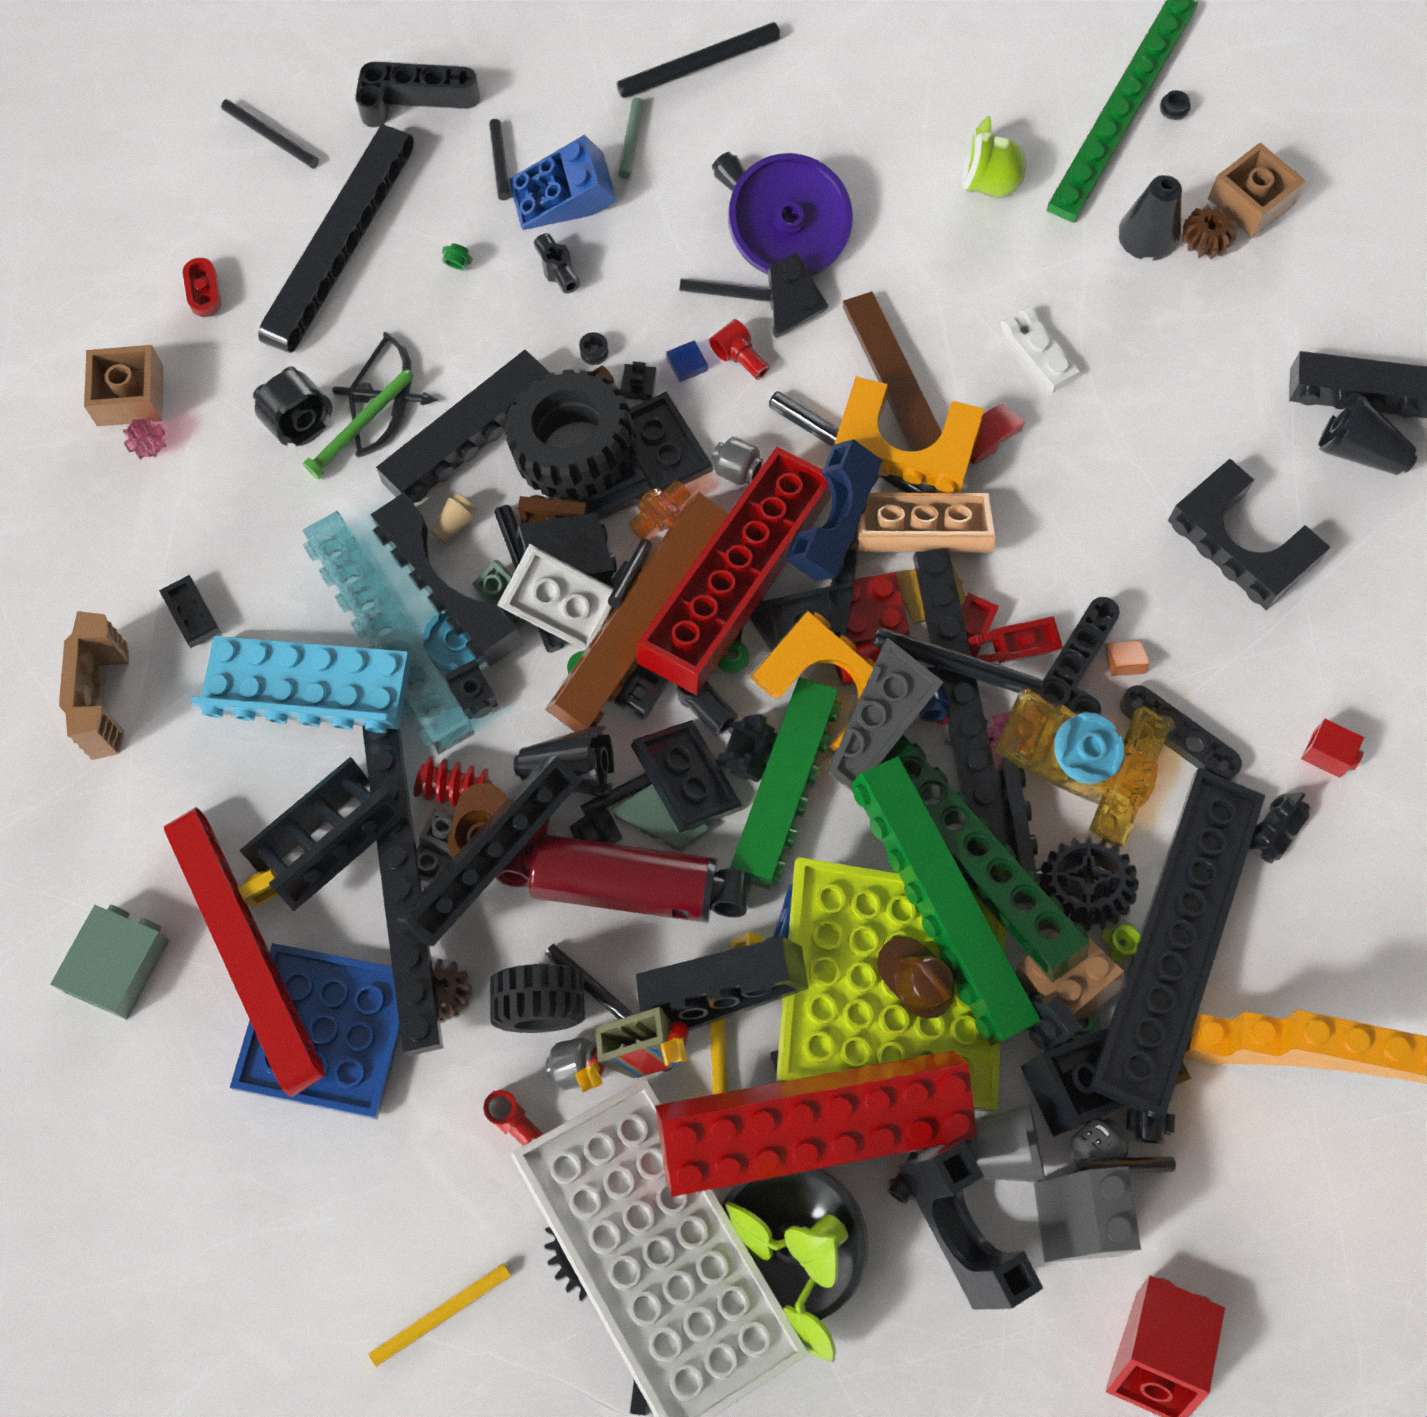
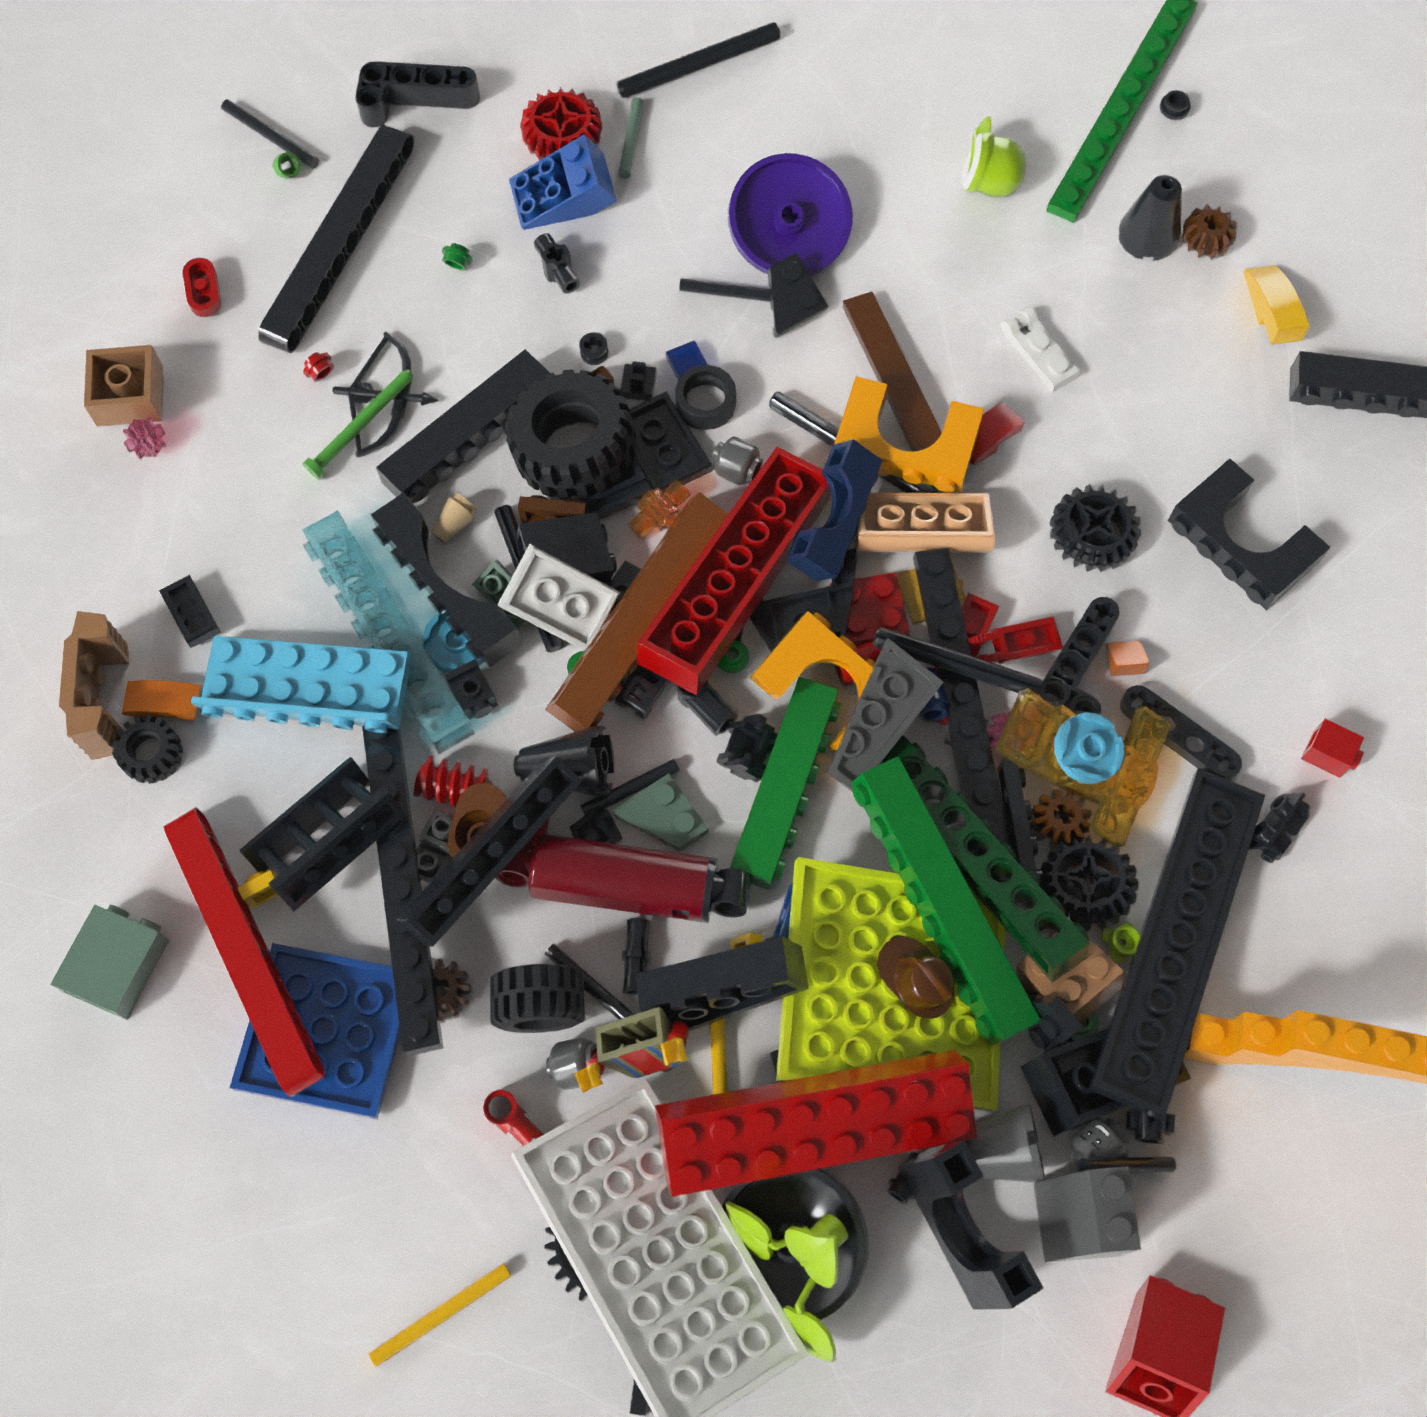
(137, 733): none -> black tyre
(160, 698): none -> orange slope
(288, 172): none -> bright green hinge
(292, 407): black brick -> none
(318, 366): none -> red plate
(499, 159): black bar -> none
(544, 117): none -> red gear
(629, 573): black bar -> none
(636, 953): none -> black pin
(686, 776): black tile -> none
(711, 376): none -> black tyre
(728, 169): black cone -> none
(735, 344): red pin -> none
(1067, 810): none -> reddish brown gear
(1100, 544): none -> black gear
(1256, 189): medium nougat brick -> none
(1276, 304): none -> yellow slope
(1367, 438): black cone -> none

